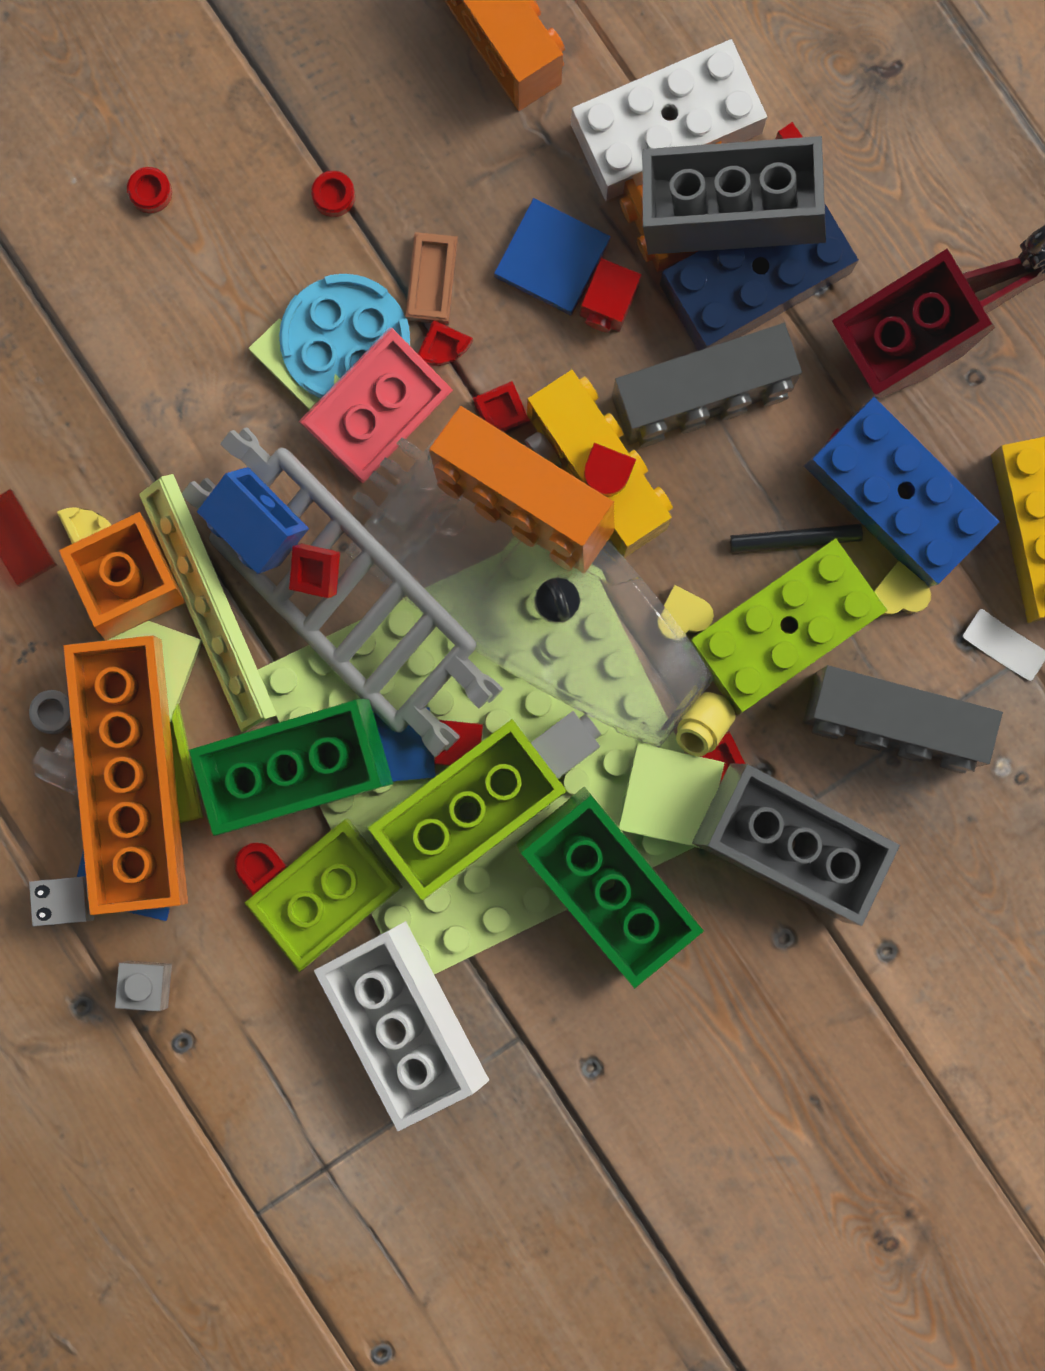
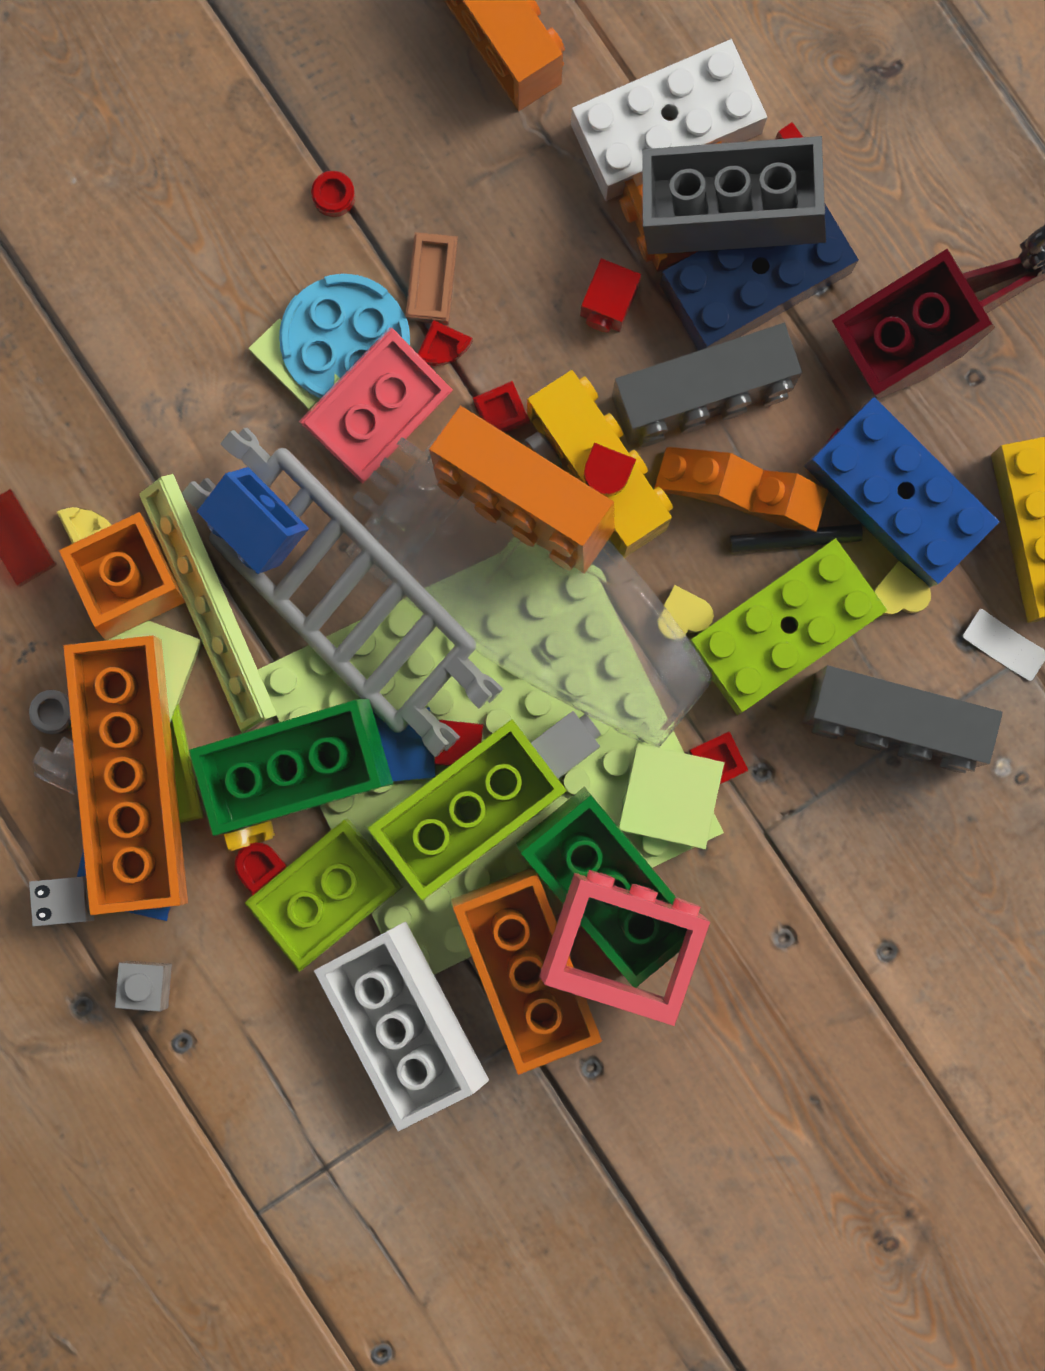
(149, 190): red tile -> none
(252, 834): none -> yellow tile
(314, 570): red tile -> none
(509, 937): none -> orange brick
(552, 256): blue tile -> none
(557, 600): black tile -> none
(613, 993): none -> coral window
(705, 724): light yellow brick -> none
(736, 483): none -> orange arch
(834, 858): dark grey brick -> none

